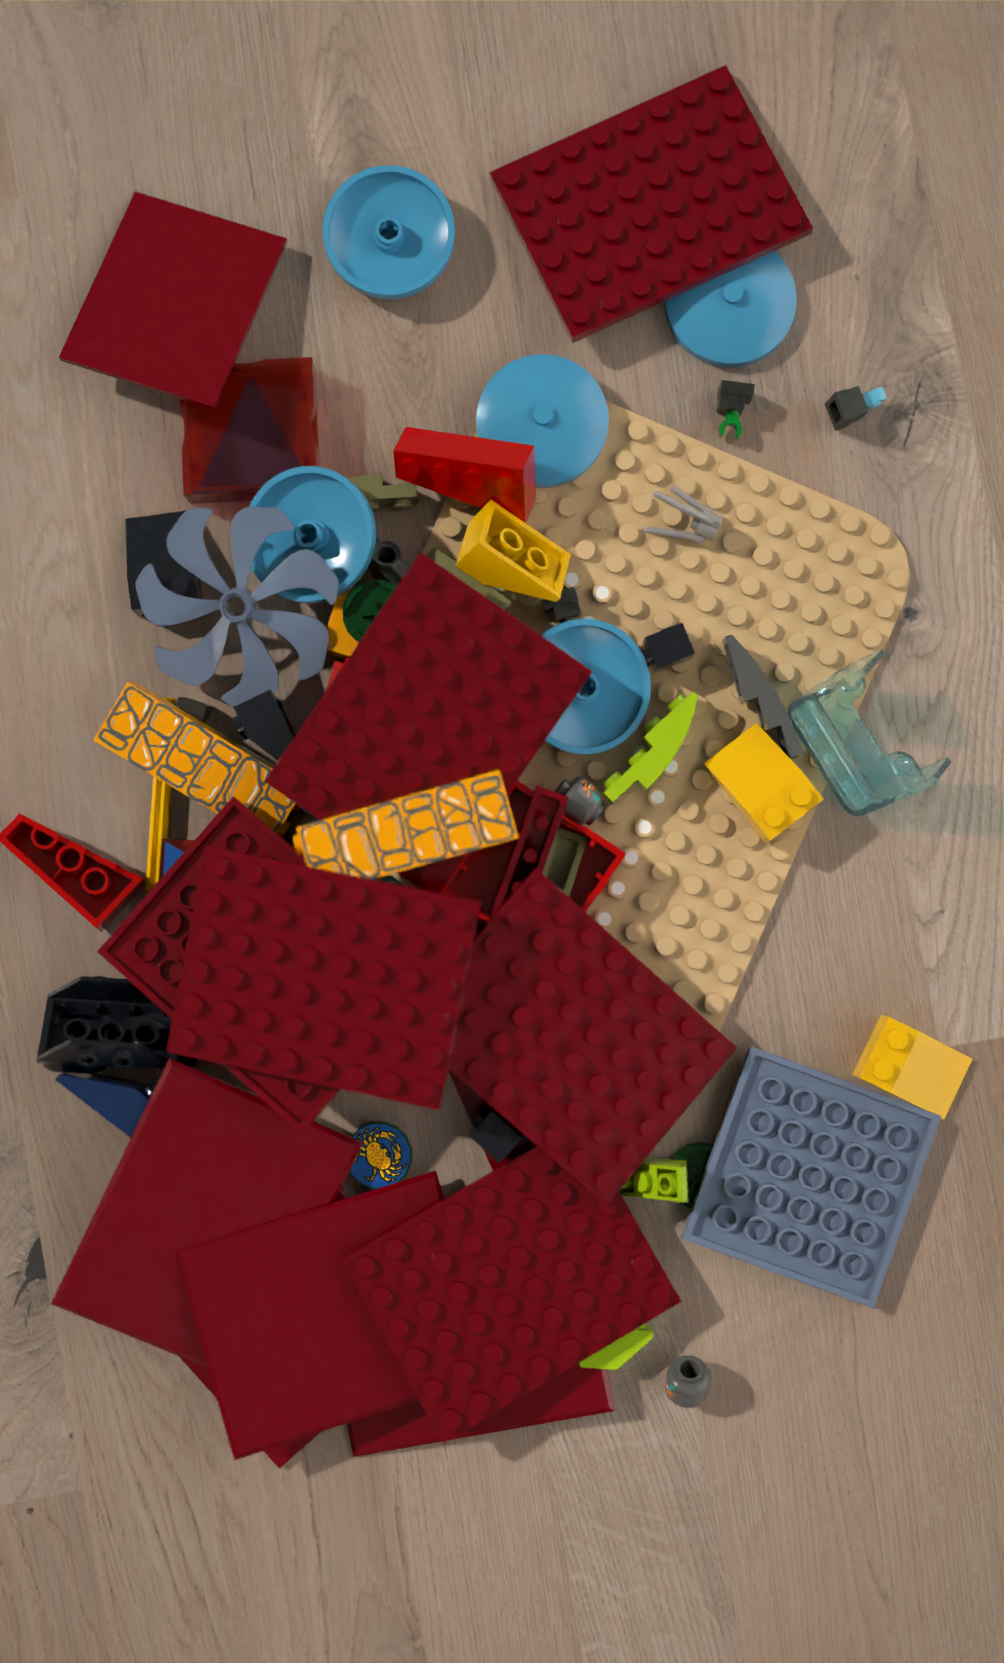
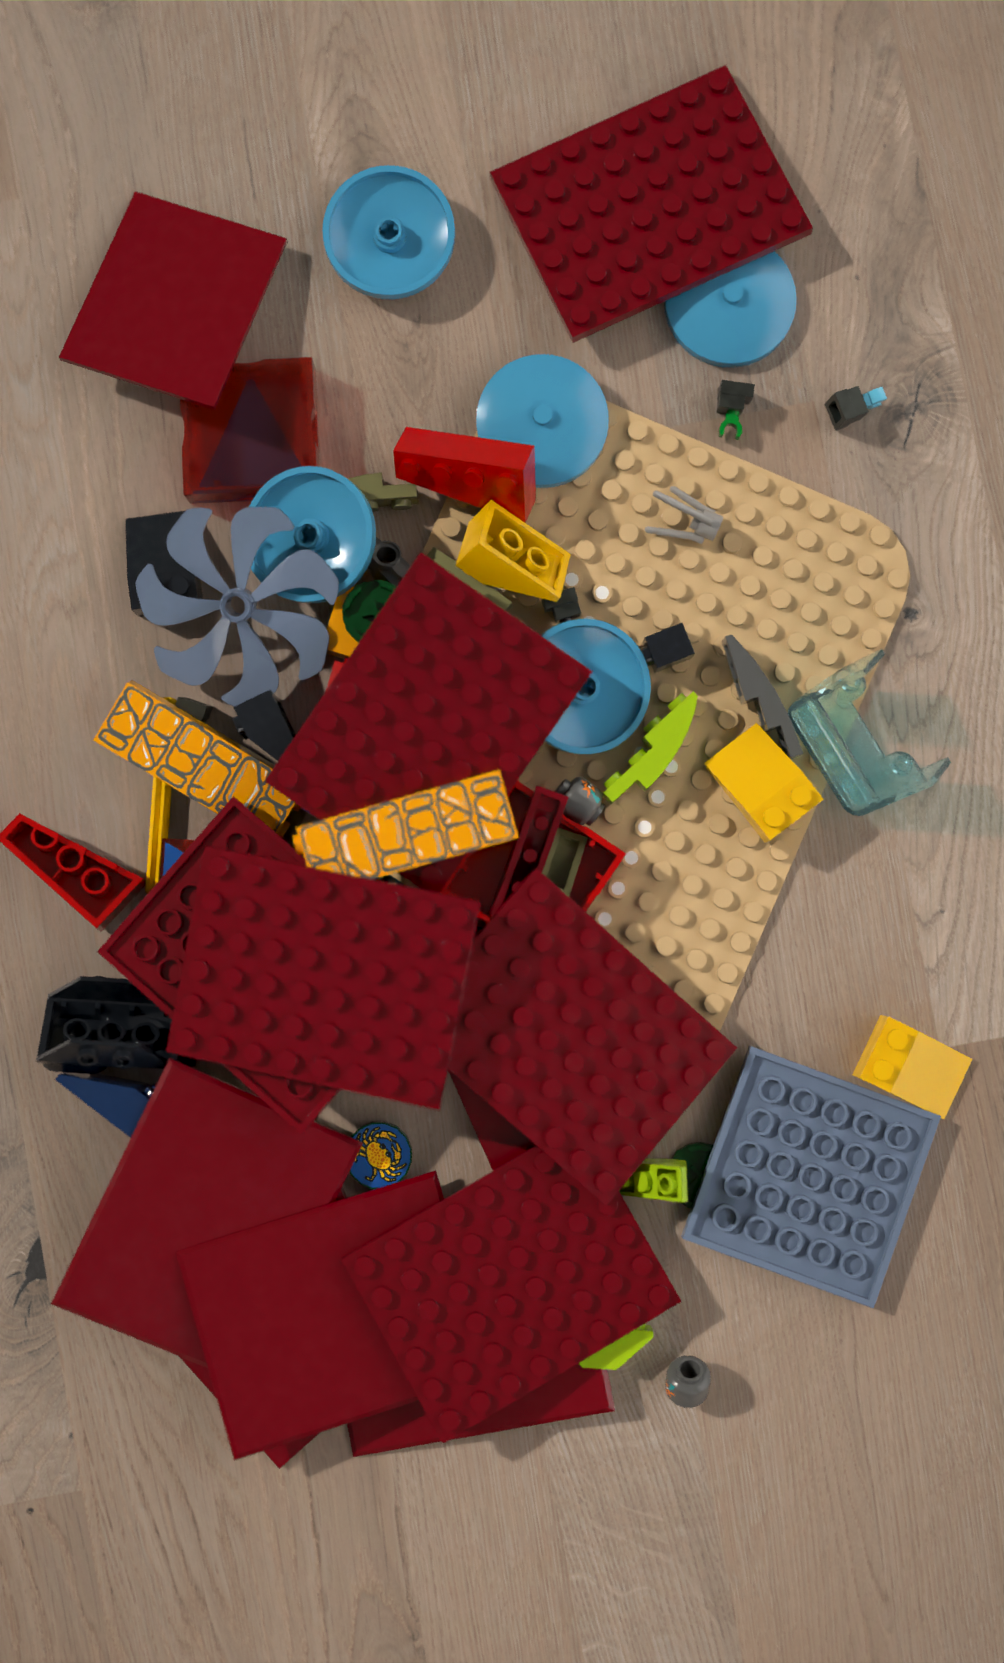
(494, 1133): black brick -> none

